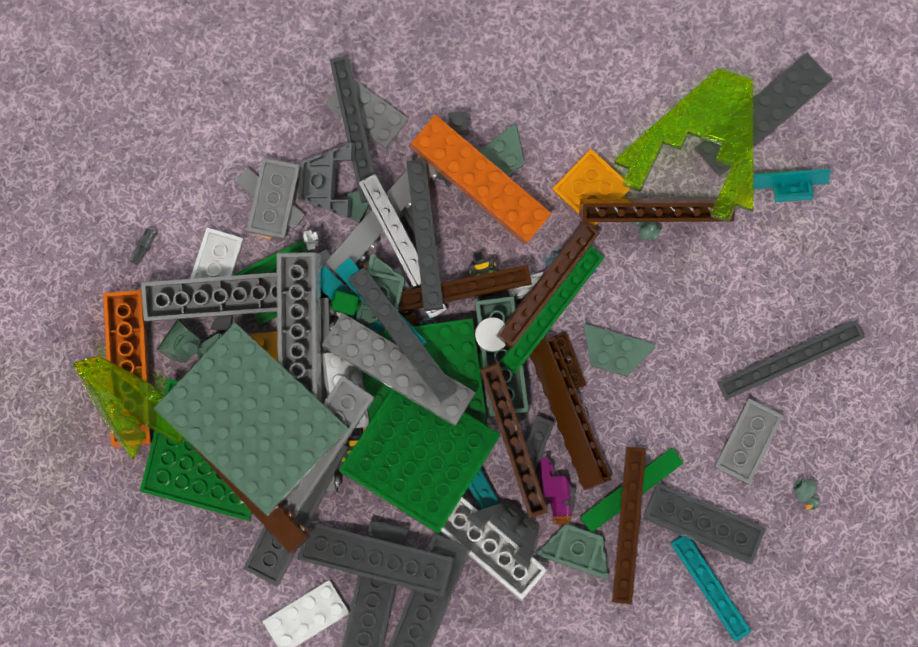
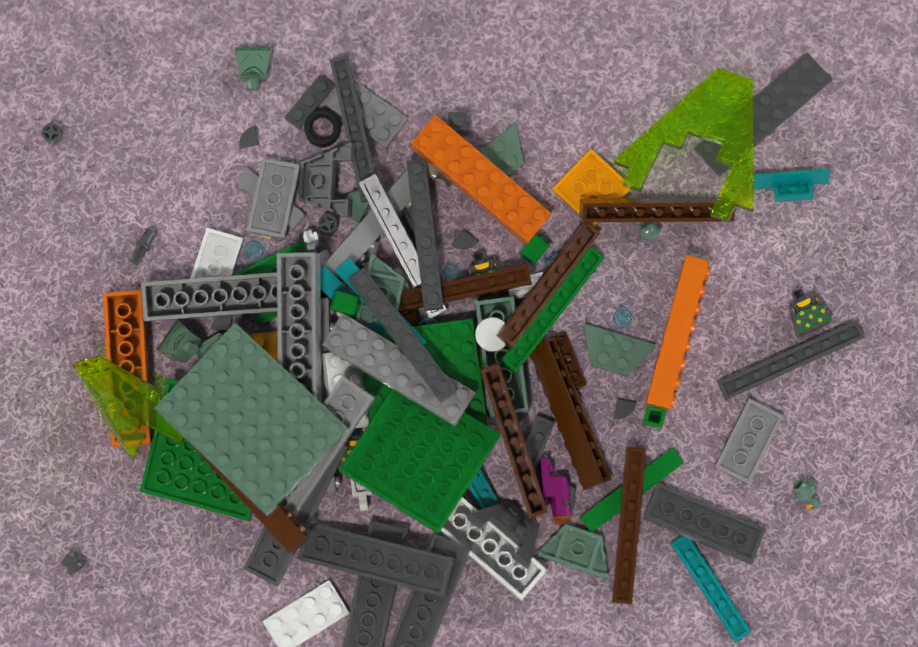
(50, 130): none -> dark grey wheel
(73, 563): none -> dark grey wheel
(248, 138): none -> dark grey tile
(253, 65): none -> sand green torso
(254, 247): none -> clear light blue wheel
(309, 101): none -> dark grey plate
(322, 142): none -> black tyre
(326, 220): none -> dark grey wheel
(362, 493): none -> white plate
(451, 274): none -> clear light blue wheel
(464, 241): none -> dark grey tile
(534, 249): none -> green brick
(622, 315): none -> clear light blue wheel
(623, 409): none -> dark grey tile
(654, 418): none -> green brick
(676, 333): none -> orange brick
(807, 314): none -> dark grey torso

